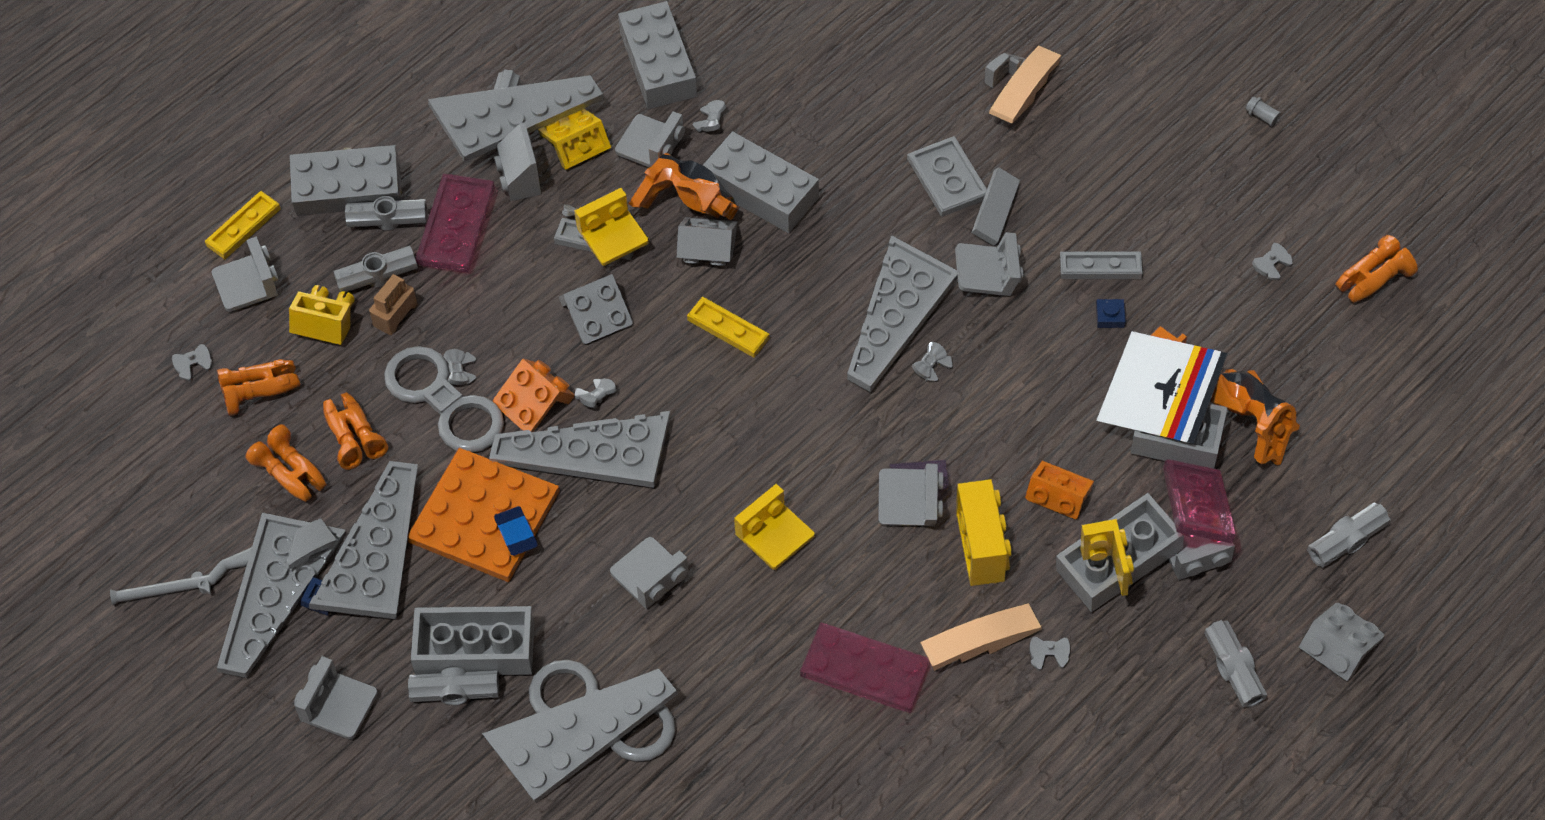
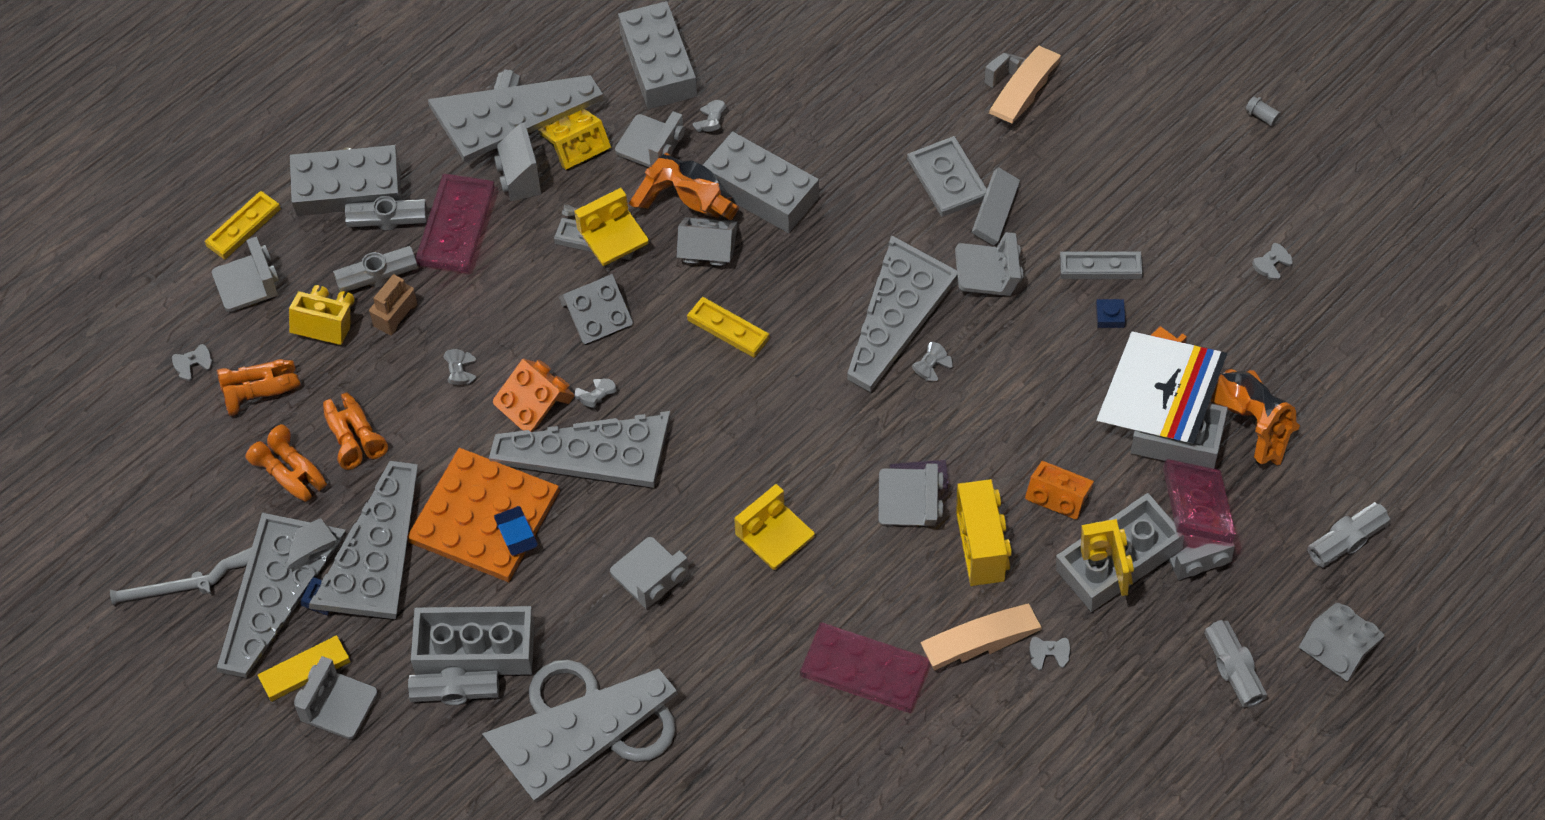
(295, 671): none -> yellow tile
(443, 398): light grey bar -> none
(1369, 283): orange piece -> none

